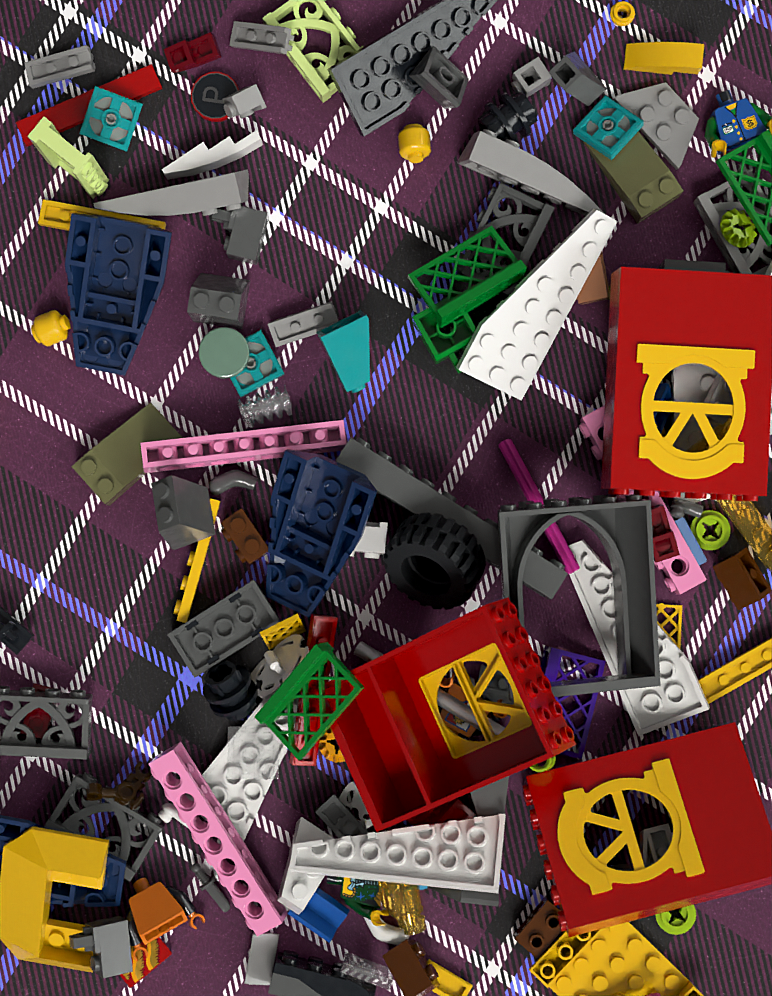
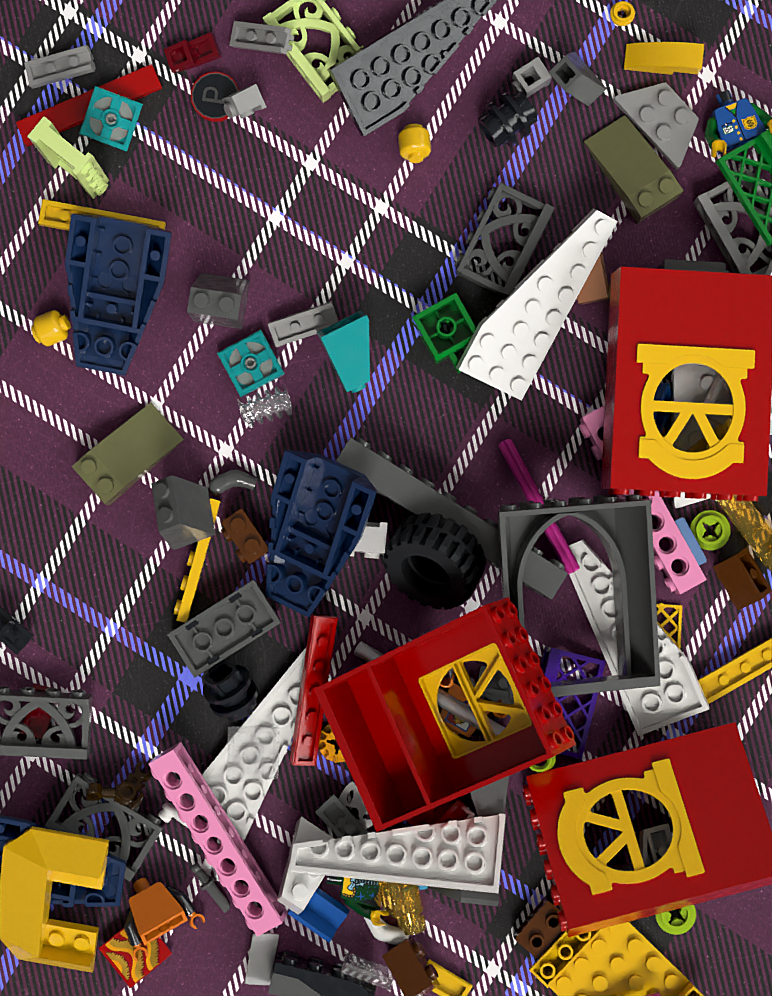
(109, 943): hinge -> none
(185, 198): light grey wedge -> none
(202, 160): white slope -> none
(224, 352): sand green tile -> none
(242, 446): bright pink brick -> none
(246, 230): dark grey hinge -> none
(275, 629): yellow window -> none
(279, 664): white shield -> none
(293, 686): green fence -> none
(440, 79): dark grey slope -> none
(477, 294): green fence -> none
(514, 166): light grey wedge -> none
(608, 127): teal piece -> none
(663, 537): dark red slope -> none
(686, 507): dark grey arm -> none
(735, 235): lime gear -> none

